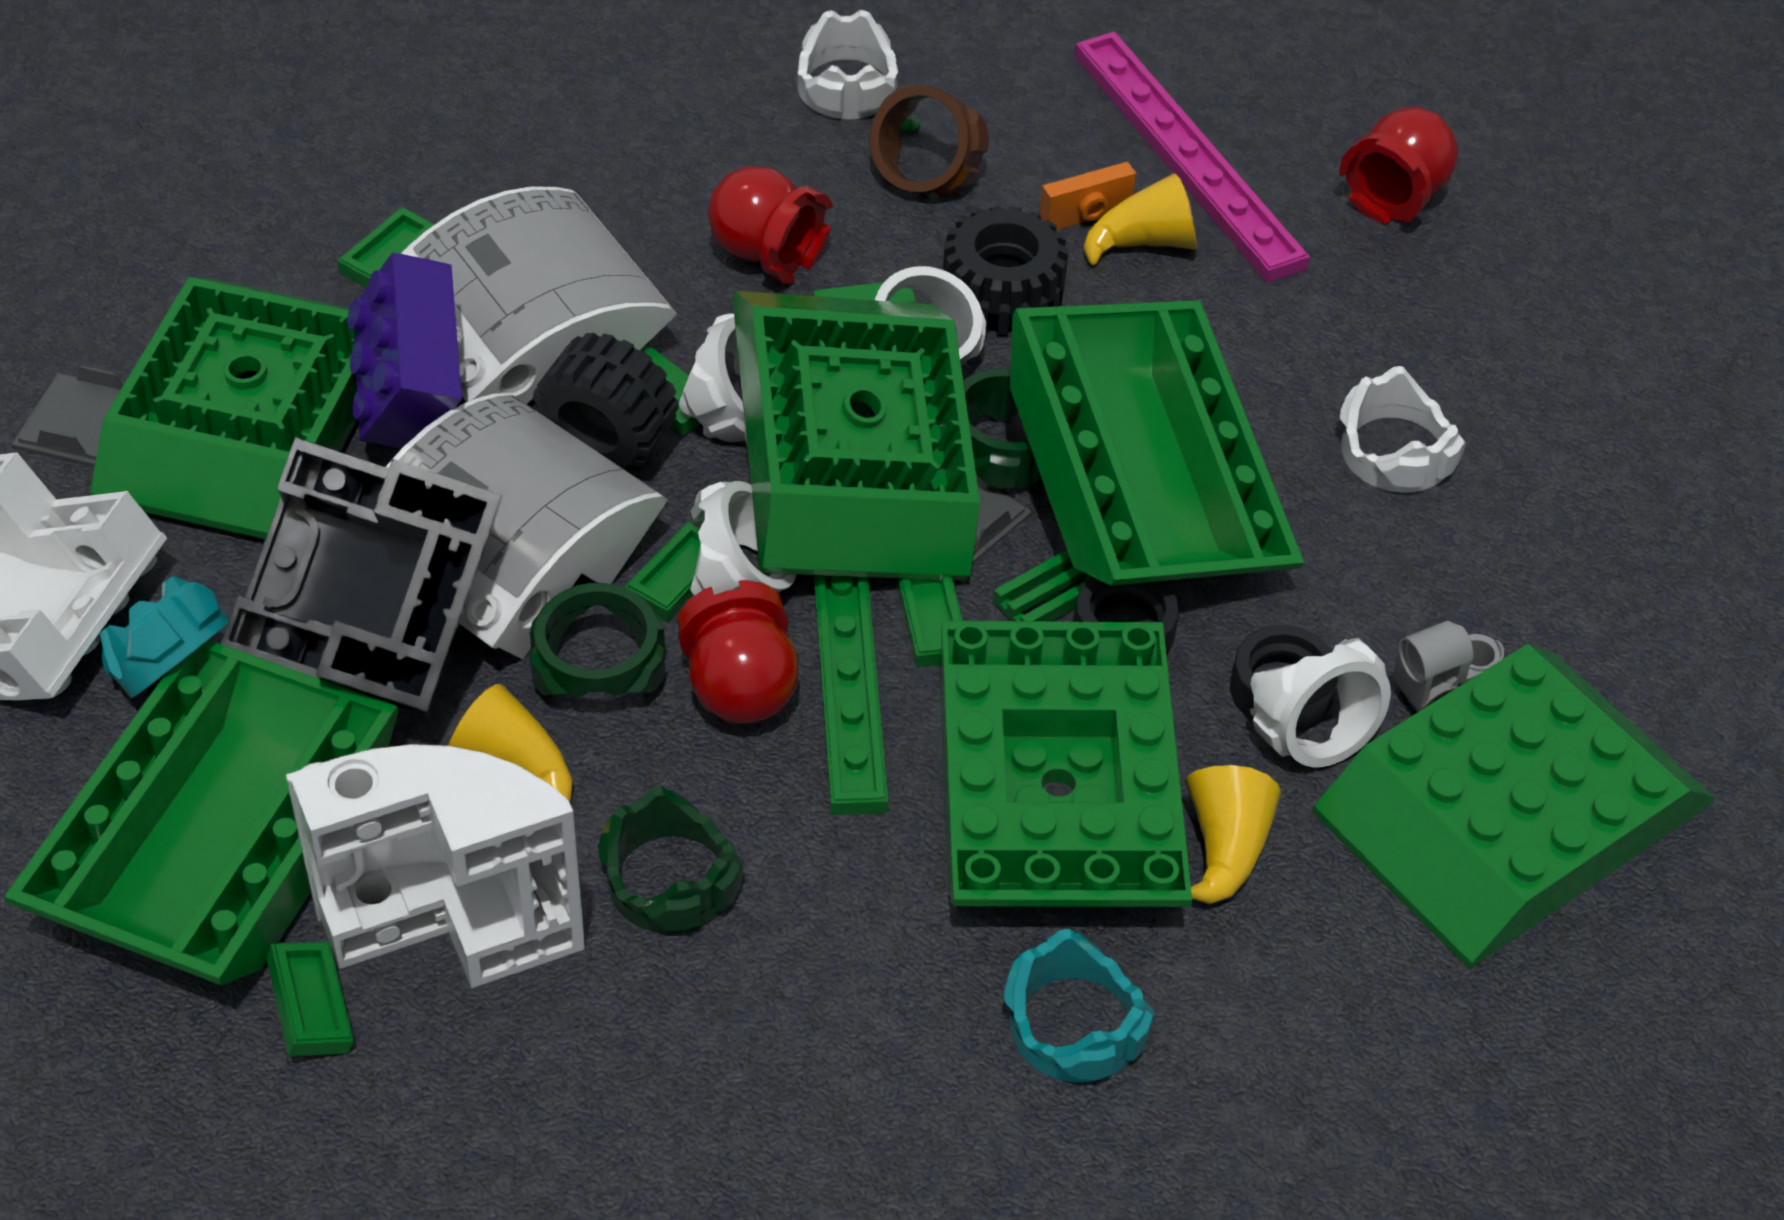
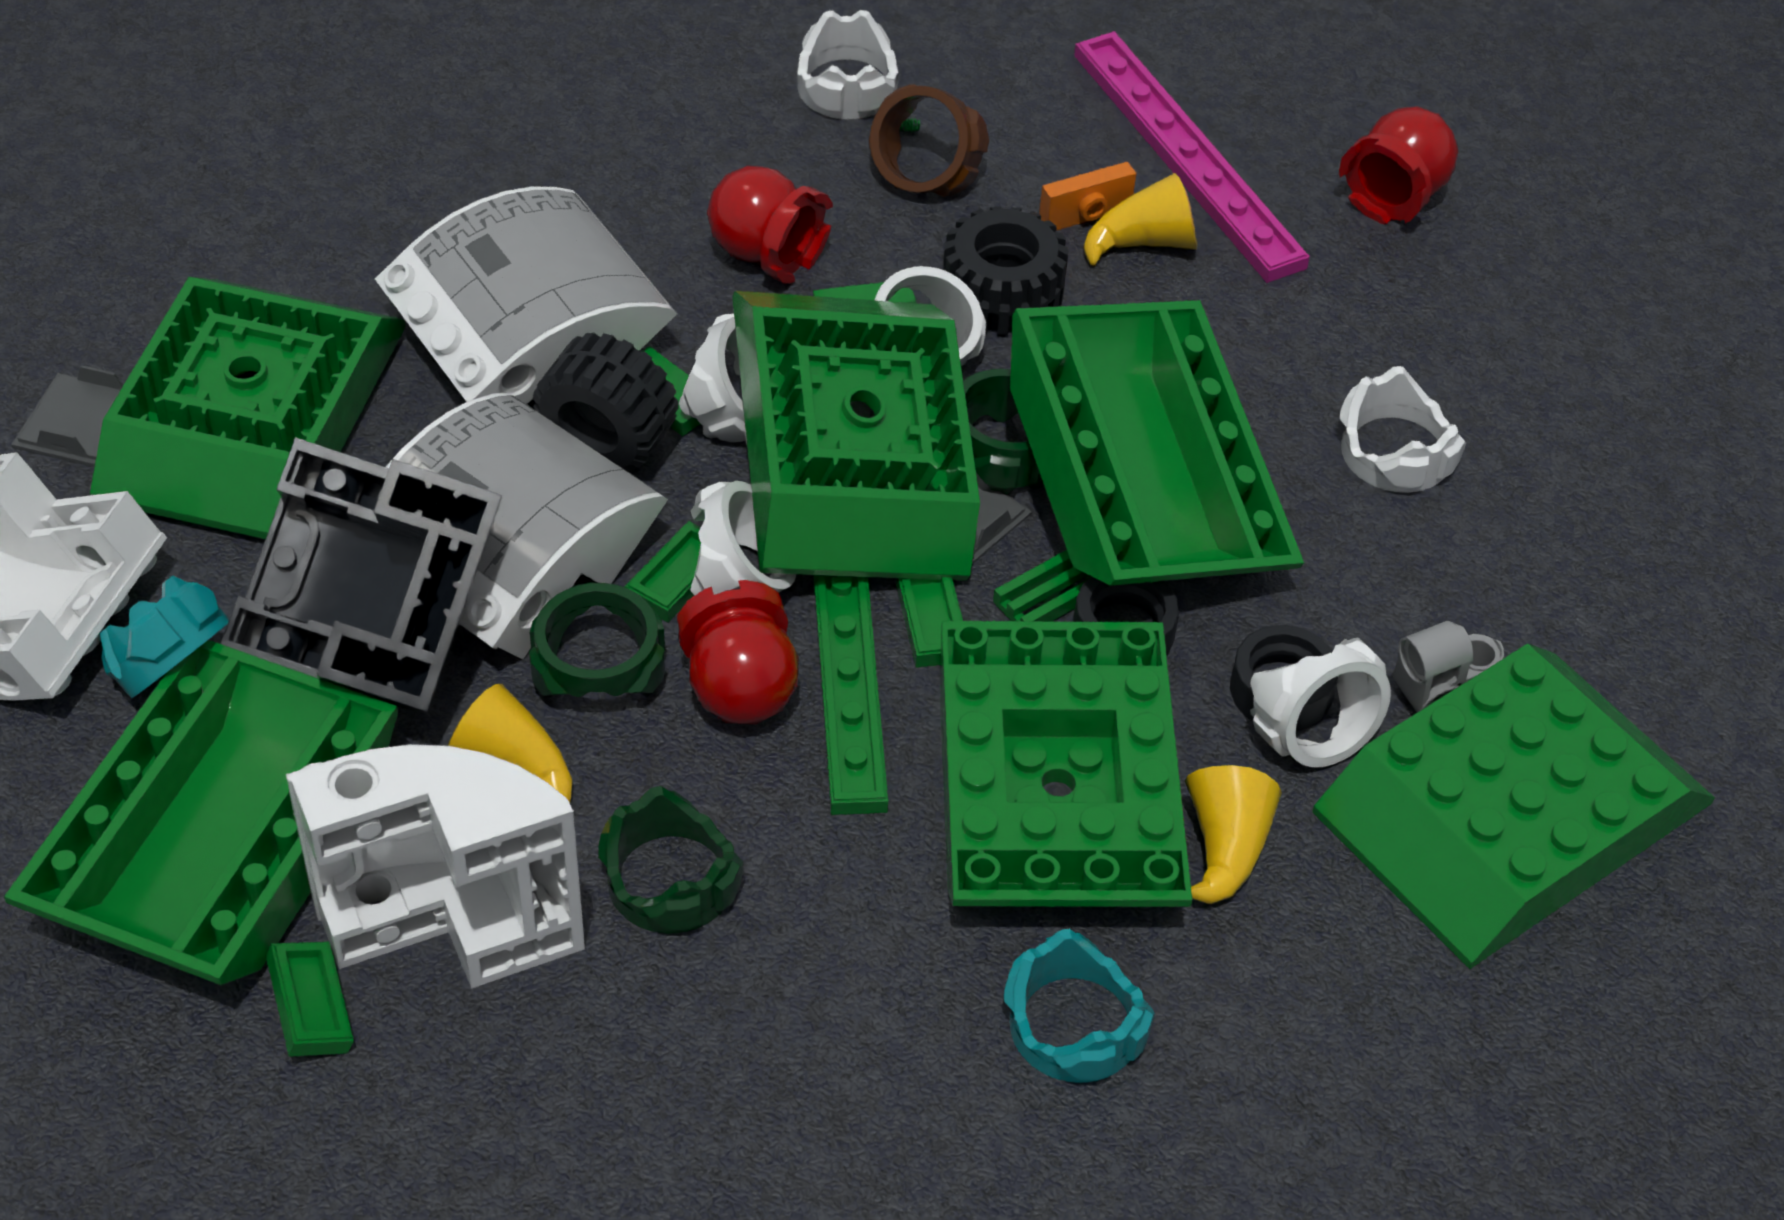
(373, 251): green tile -> none
(404, 349): dark purple brick -> none

